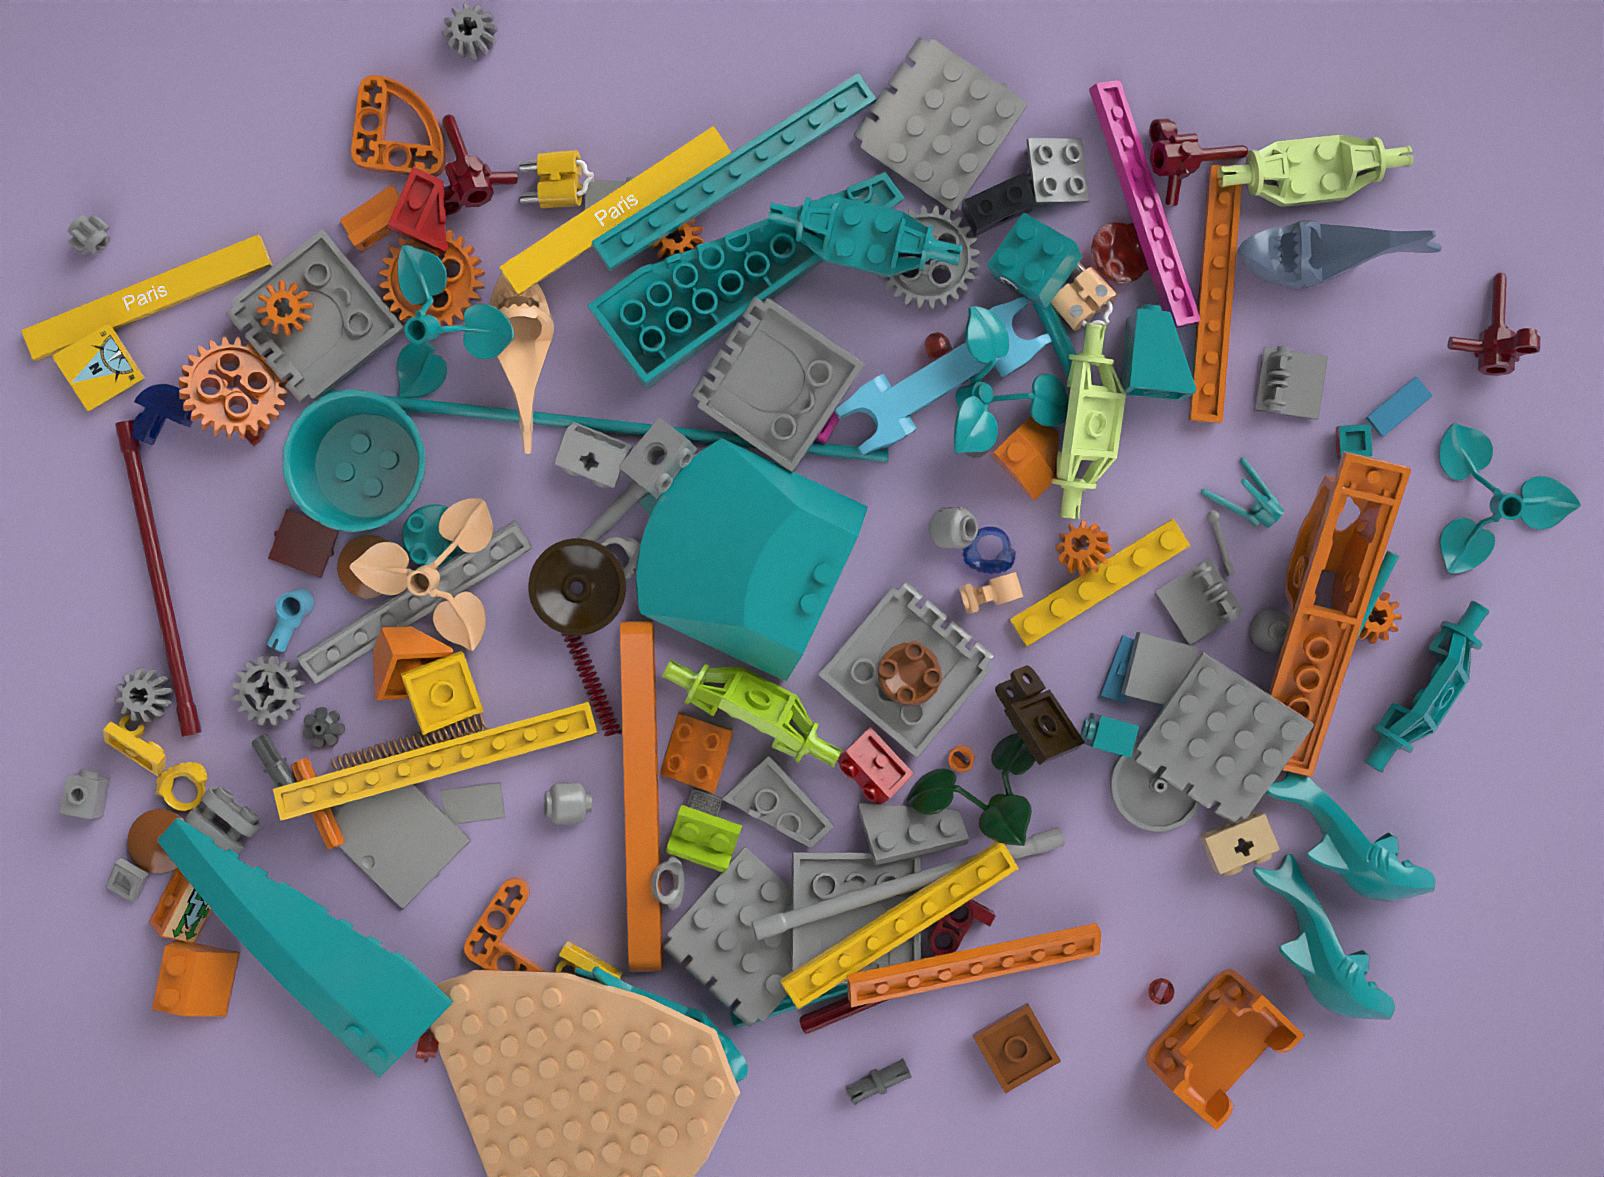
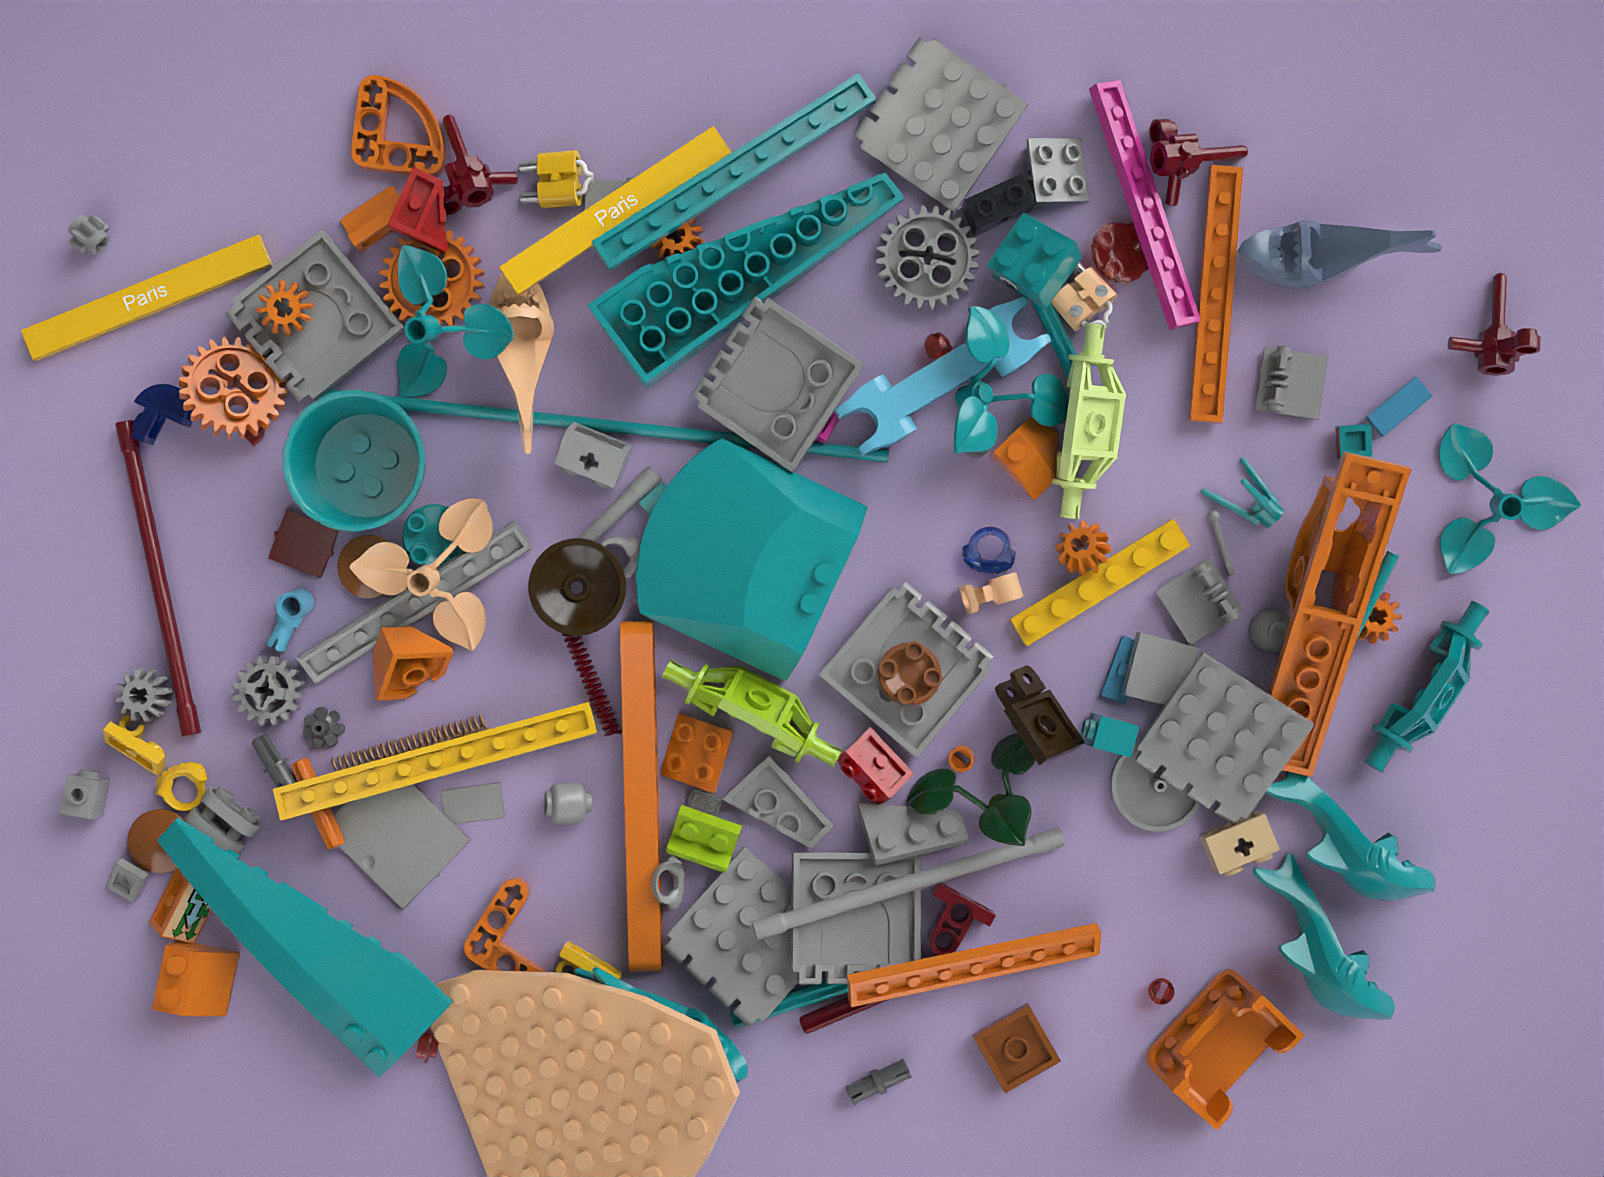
(98, 367): yellow tile -> none
(442, 692): yellow tile -> none
(460, 26): light grey gear -> none
(658, 441): light grey brick -> none
(864, 235): teal plate -> none
(899, 924): yellow tile -> none
(953, 527): light grey head -> none
(1154, 357): teal slope -> none
(1314, 168): yellowish green plate -> none

